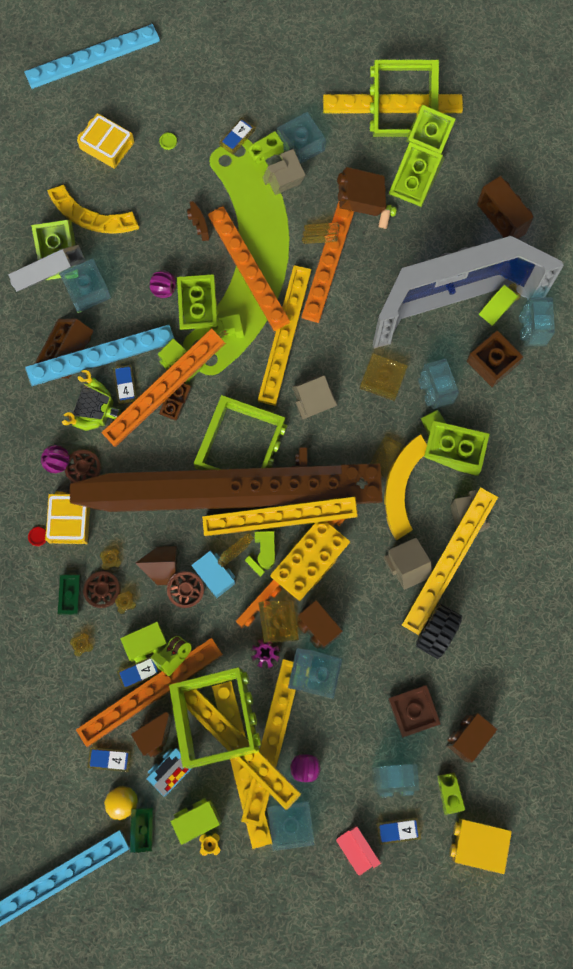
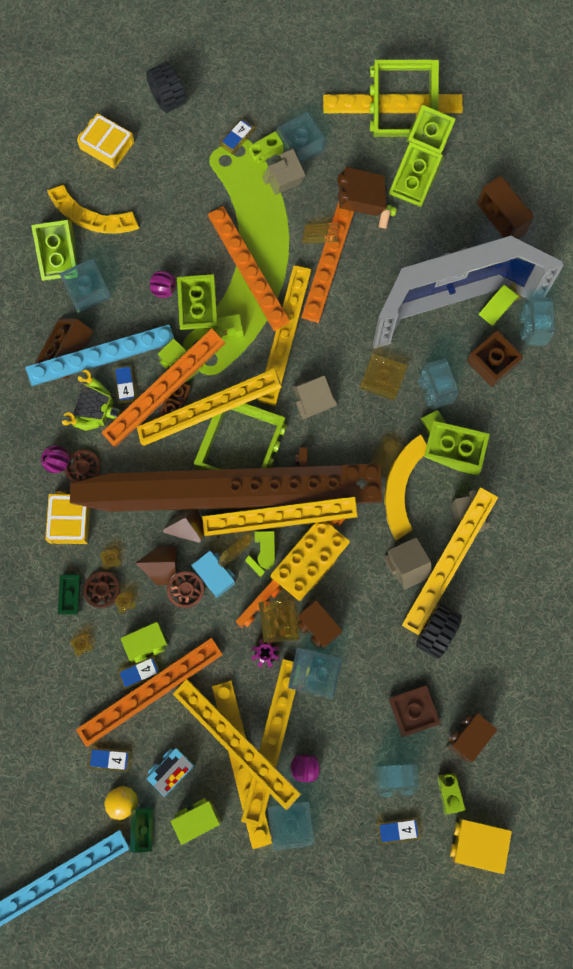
(37, 536): red piece -> none
(46, 267): light grey slope -> none
(92, 56): medium azure plate -> none
(153, 735): reddish brown slope -> none
(166, 87): none -> black tyre
(168, 141): lime piece -> none
(172, 655): lime leg -> none
(182, 721): lime window -> none
(186, 525): none -> reddish brown slope
(198, 220): reddish brown slope -> none
(205, 849): yellow plate -> none
(209, 407): none -> yellow plate
(357, 850): coral panel -> none

